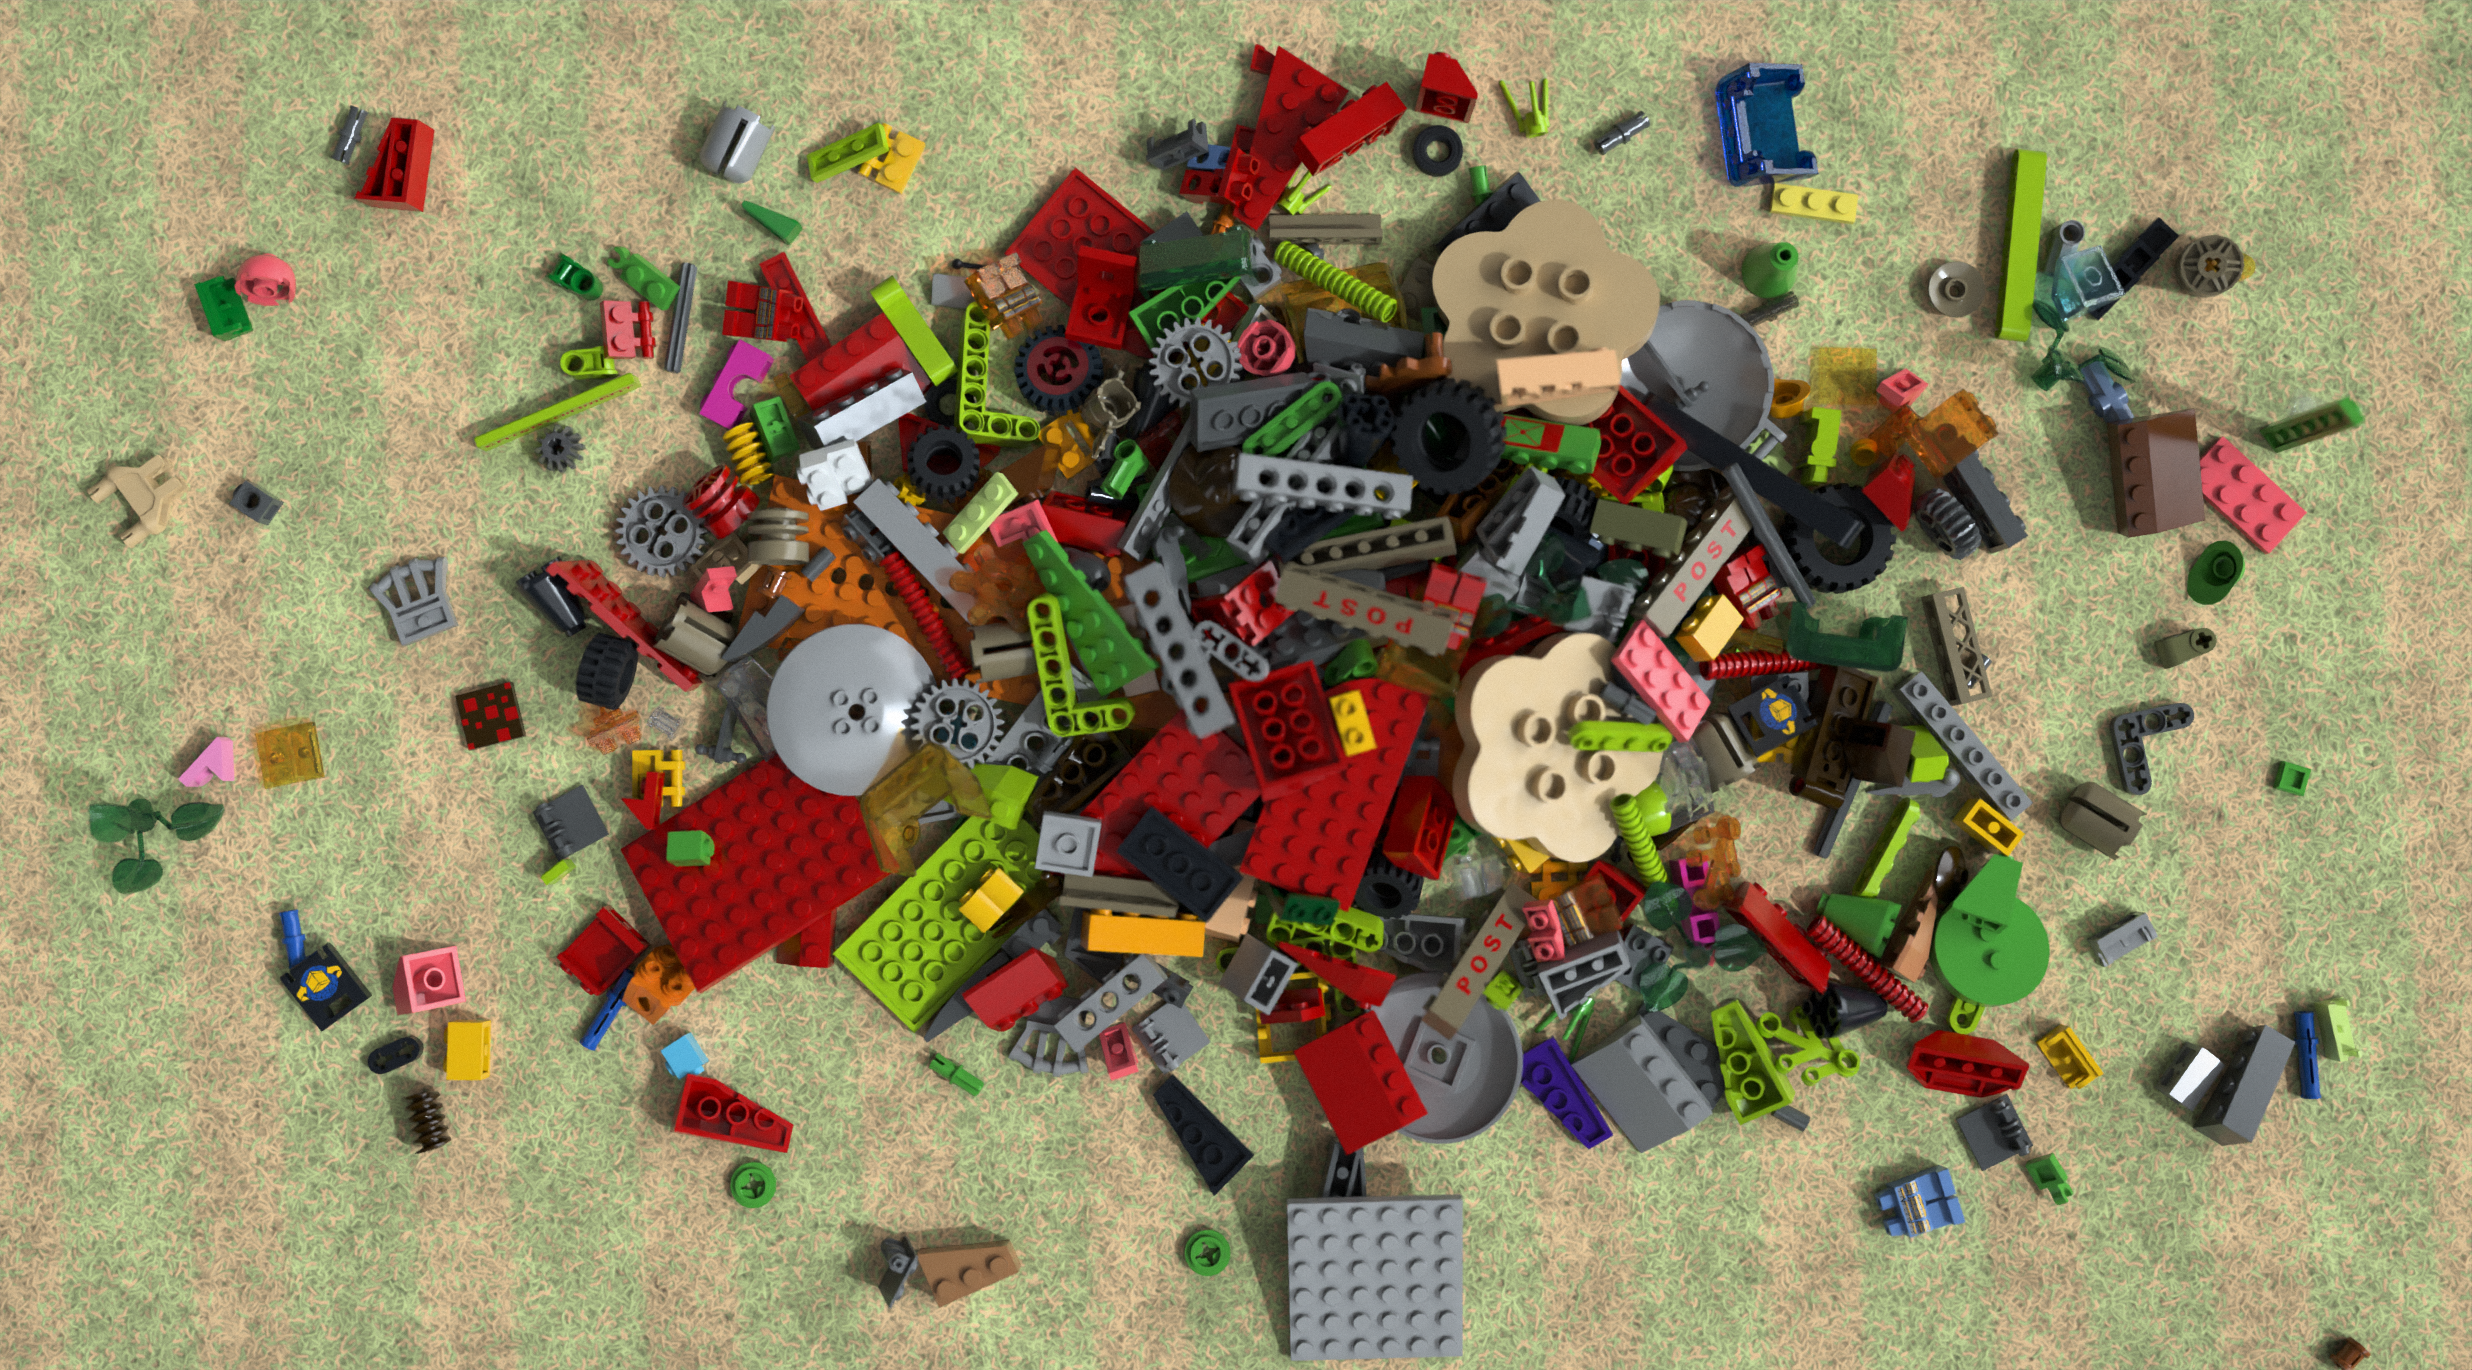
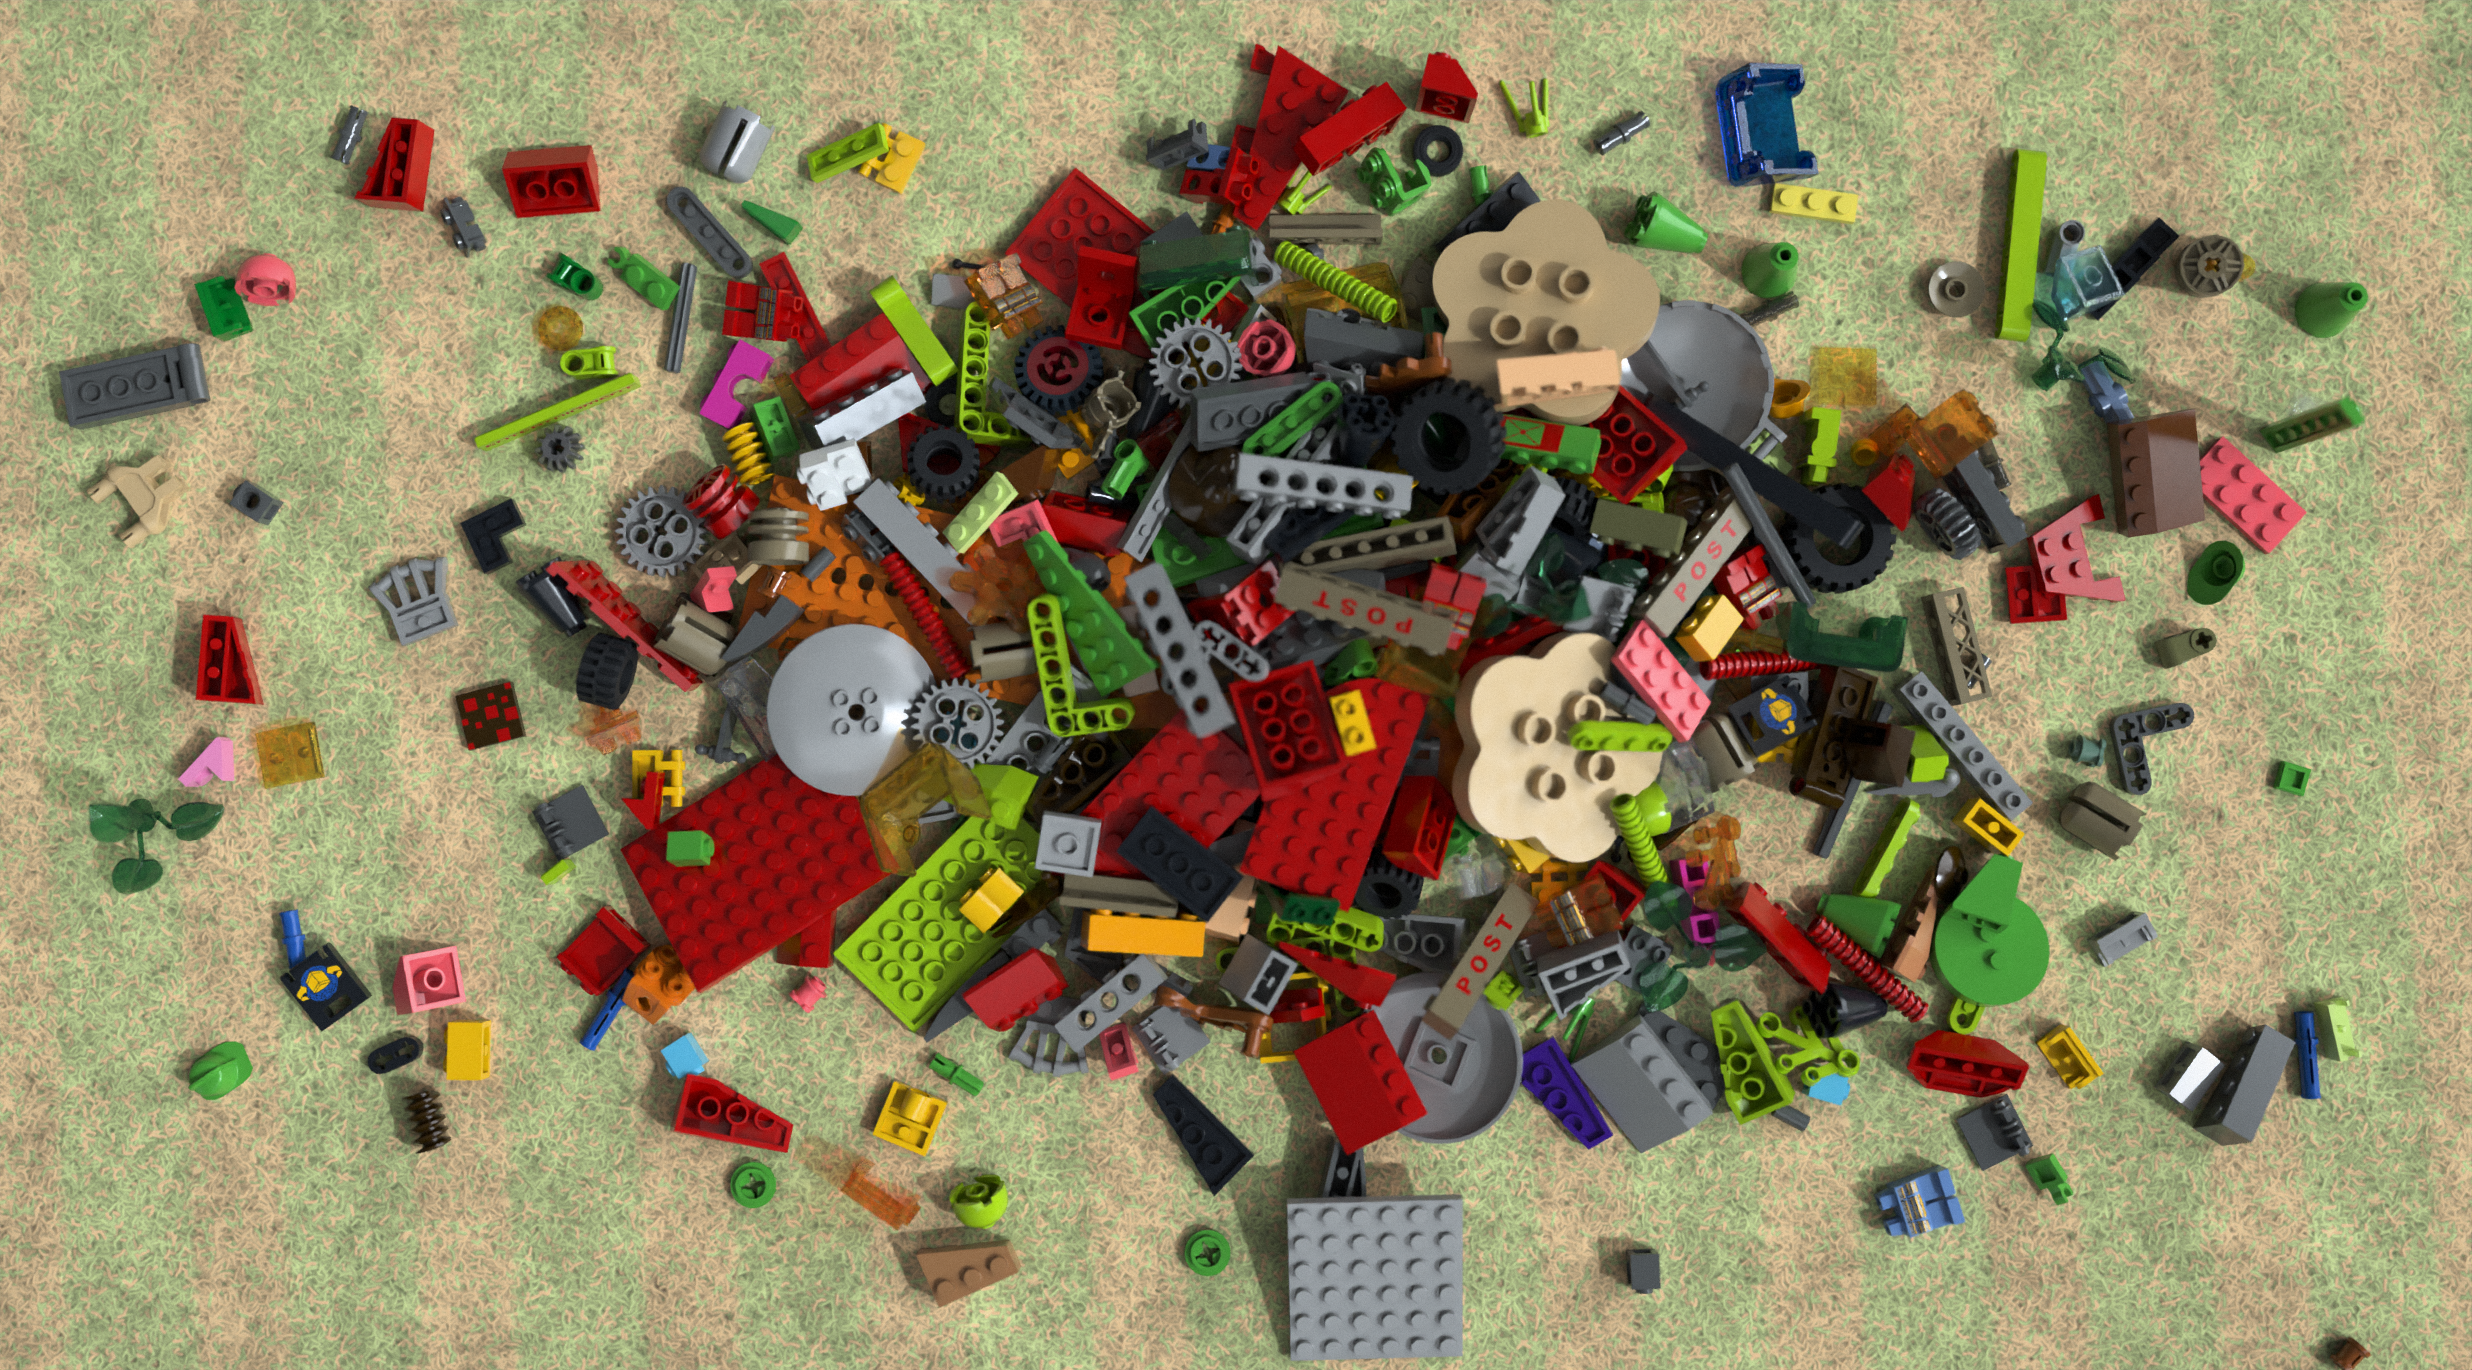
(134, 386): none -> dark grey hinge
(220, 1071): none -> bright green piece
(226, 663): none -> red wedge
(464, 236): none -> dark grey hinge
(485, 534): none -> black plate
(549, 322): none -> clear yellow gear
(552, 181): none -> red slope
(618, 331): plate -> none
(665, 722): clear bush -> none
(709, 232): none -> dark grey plate
(809, 993): none -> coral brick
(878, 1201): none -> clear orange panel
(902, 1263): dark grey hinge -> none
(910, 1118): none -> yellow plate
(980, 1203): none -> lime cylinder
(1024, 414): none -> dark grey wing
(1168, 551): dark grey piece -> none
(1246, 1020): none -> dark orange animal
(1386, 185): none -> bright green piece
(1546, 933): coral slope -> none
(1643, 1270): none -> dark grey brick
(1664, 227): none -> bright green cone
(1829, 1089): none -> medium azure brick
(1900, 389): coral slope -> none
(1992, 461): none -> clear smoke axle
(2026, 601): none -> red slope
(2062, 557): none -> wing
(2087, 751): none -> sand green brick
(2329, 307): none -> bright green cone

